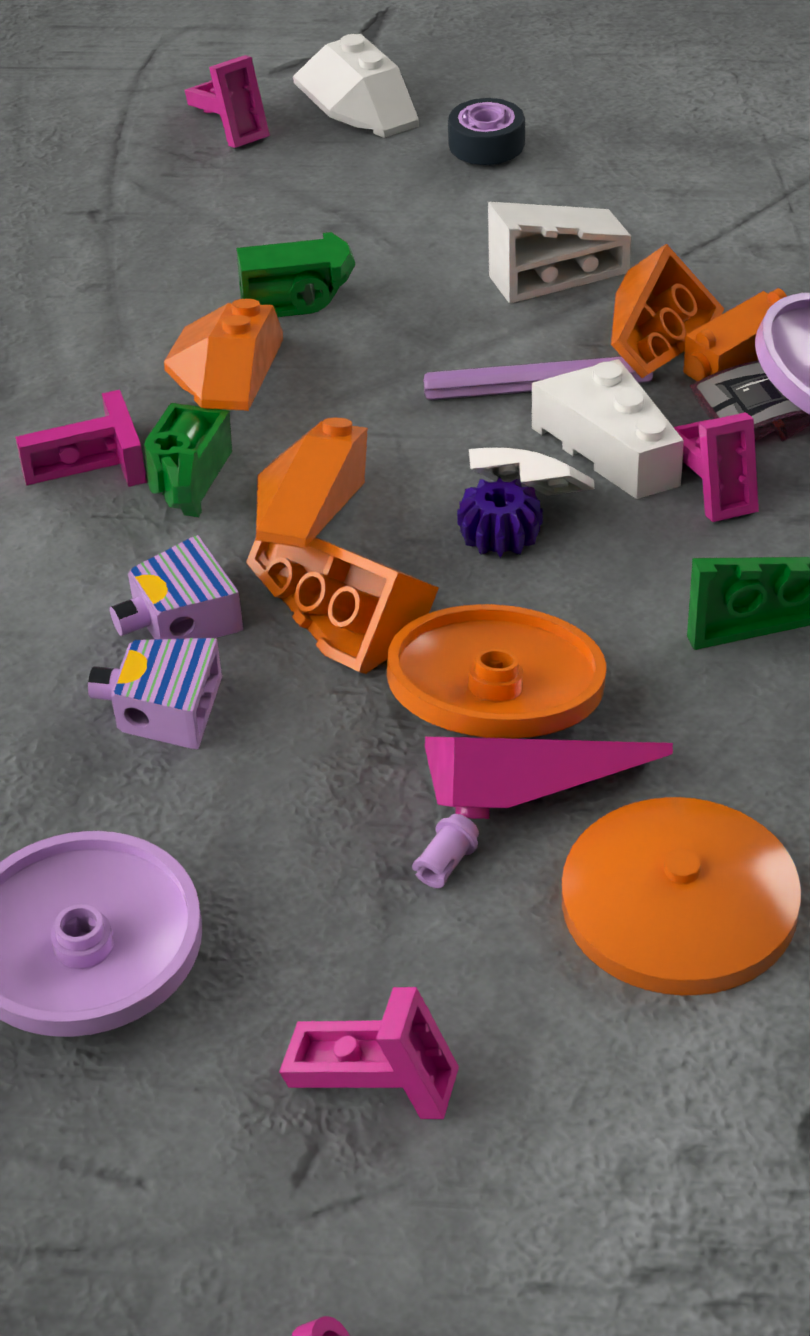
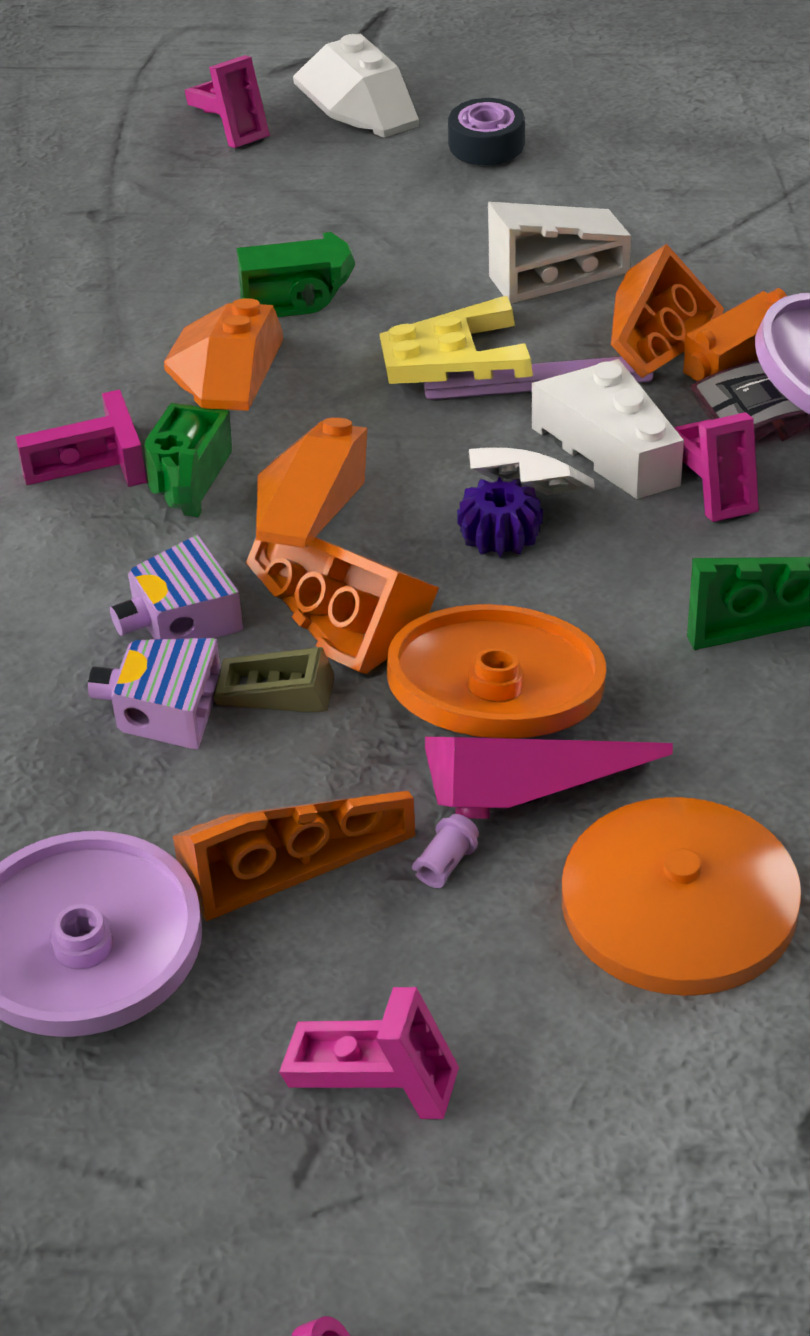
(273, 849): none -> orange wedge
(295, 681): none -> olive slope
(445, 345): none -> light yellow wing

